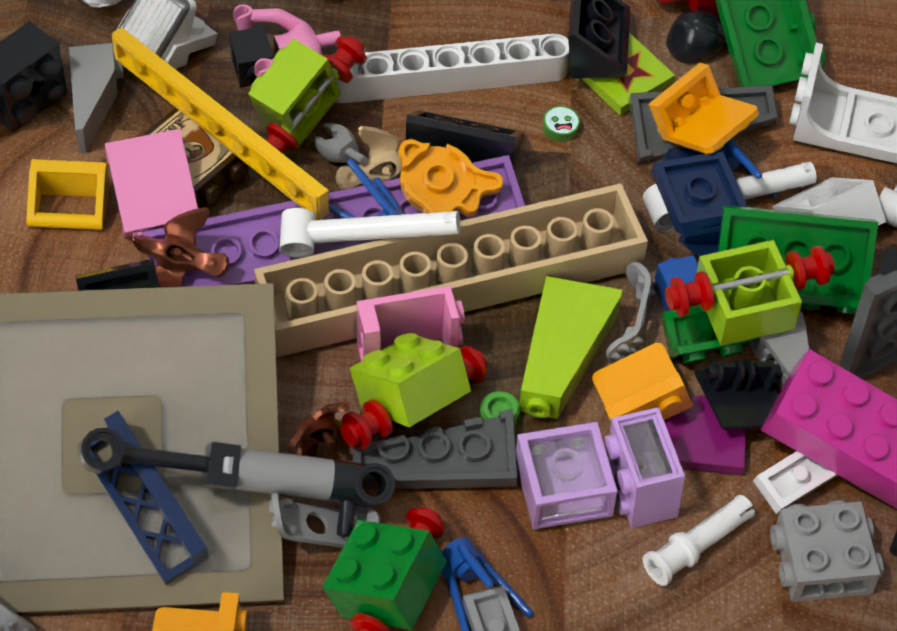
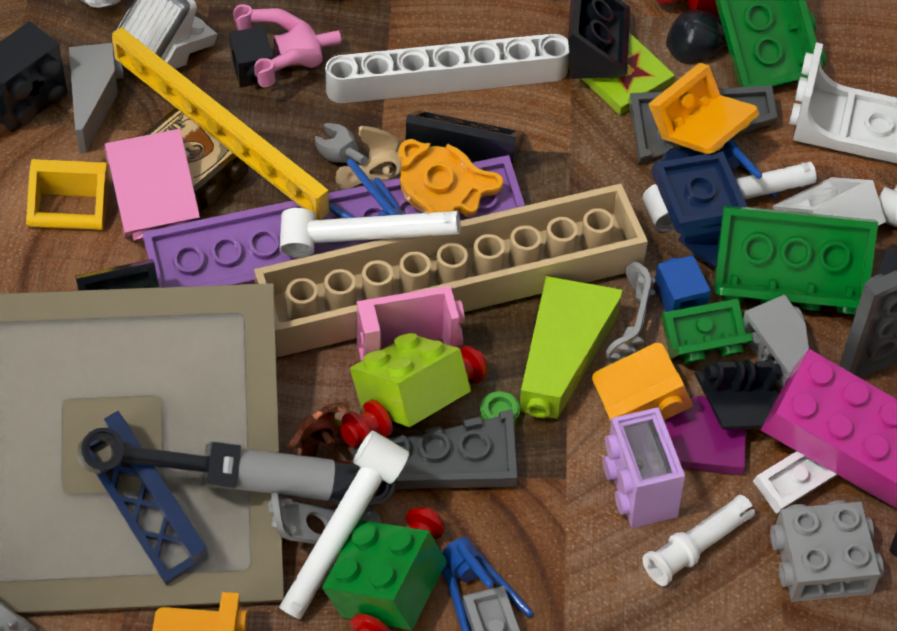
(178, 250): copper animal -> none
(302, 89): lime brick -> none
(378, 461): none -> white piece
(561, 123): tile -> none
(565, 475): piece -> none
(750, 289): lime brick -> none

